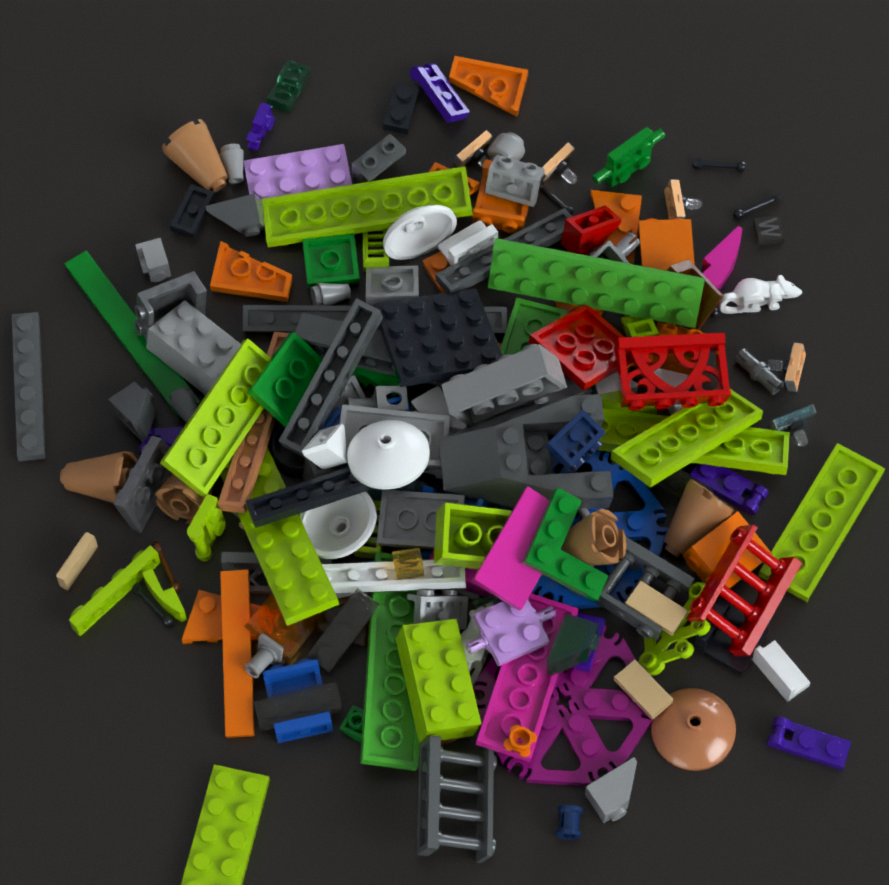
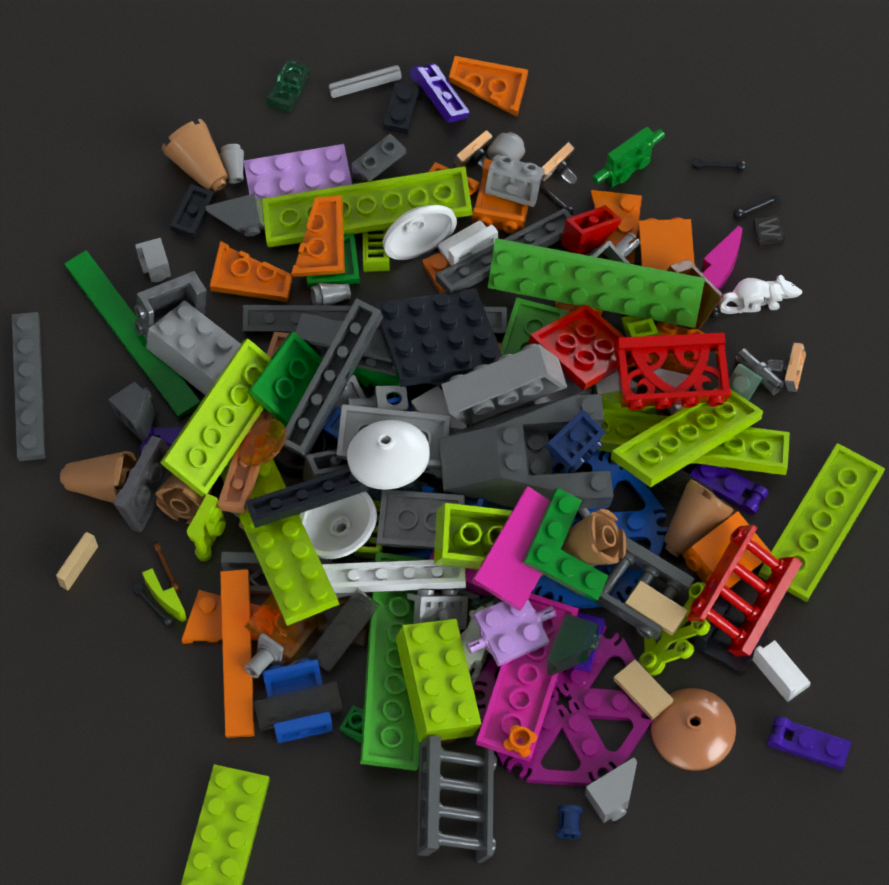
(106, 597): lime plate -> none
(183, 402): dark grey cone -> none
(262, 122): dark purple plate -> none
(262, 442): none -> clear orange dish
(324, 240): none -> orange wing
(327, 447): white slope -> none
(365, 81): none -> light grey axle
(391, 283): light grey plate -> none
(408, 563): clear yellow tile -> none
(676, 202): light nougat piece -> none
(744, 381): none -> sand green plate
(793, 421): piece -> none

